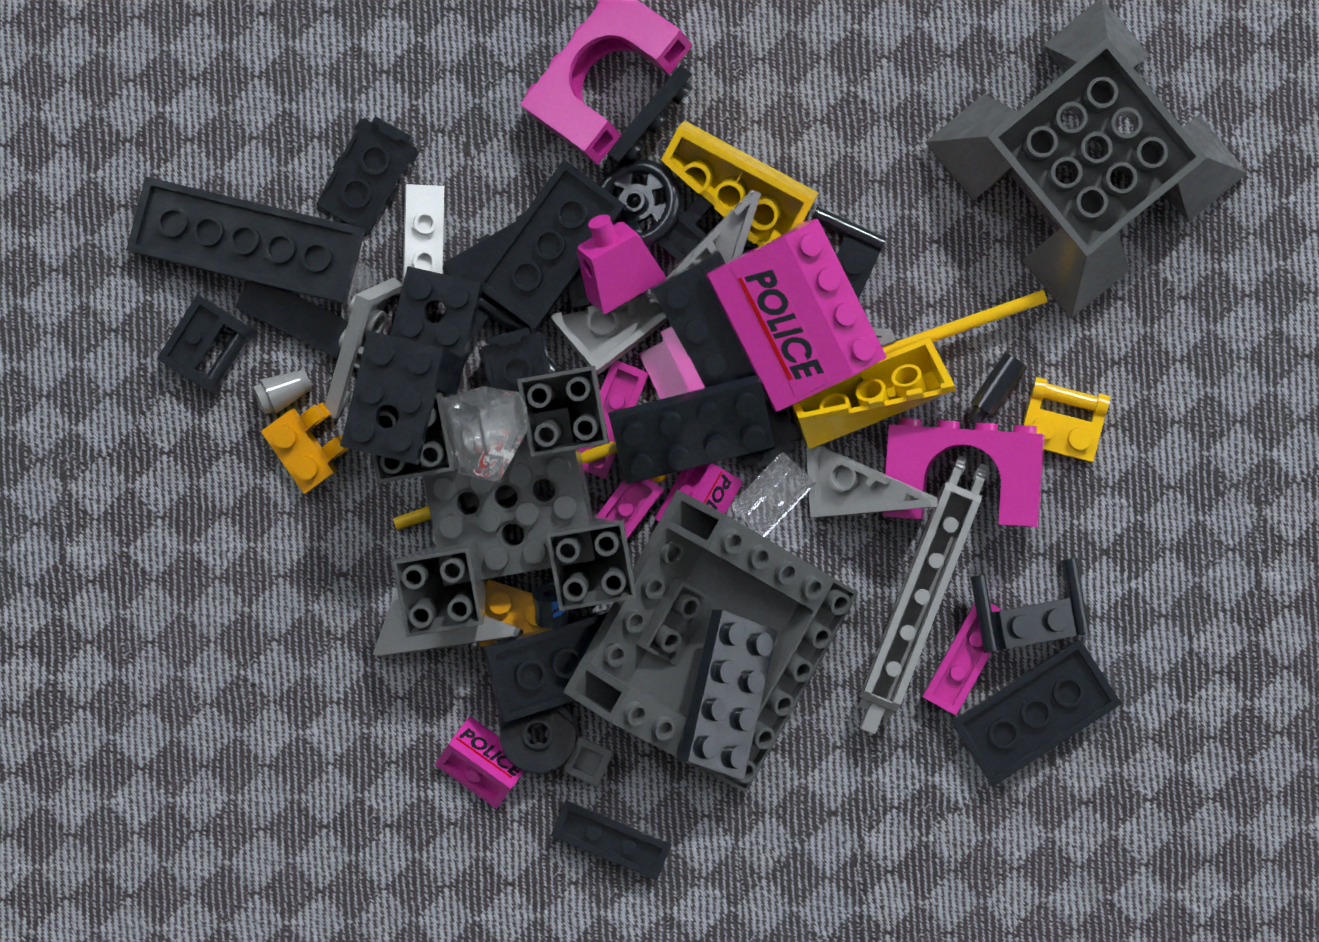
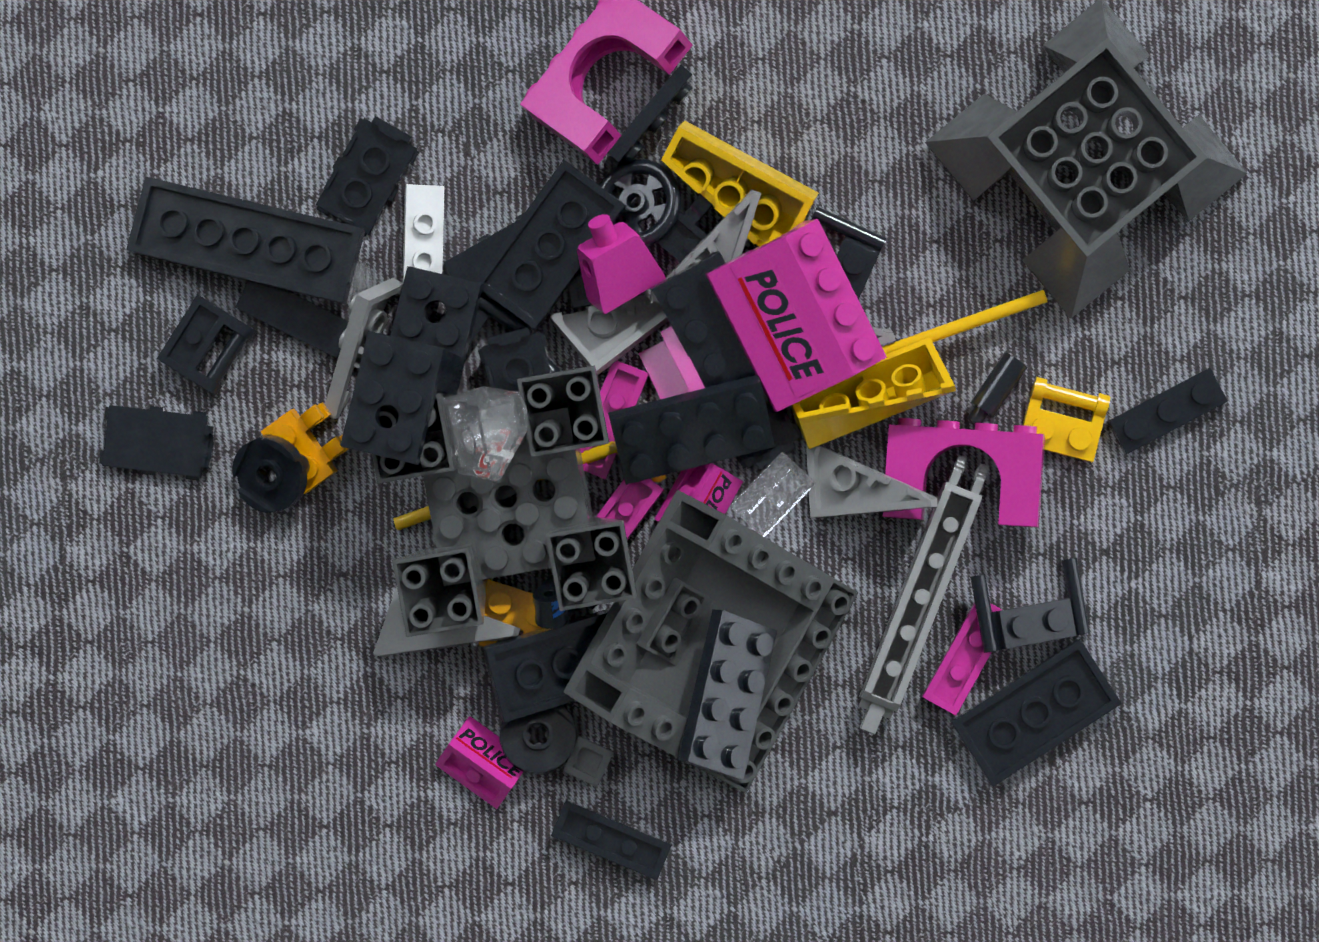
(158, 441): none -> black piece
(281, 391): light grey cone -> none
(290, 471): none -> black plate
(1167, 411): none -> black plate

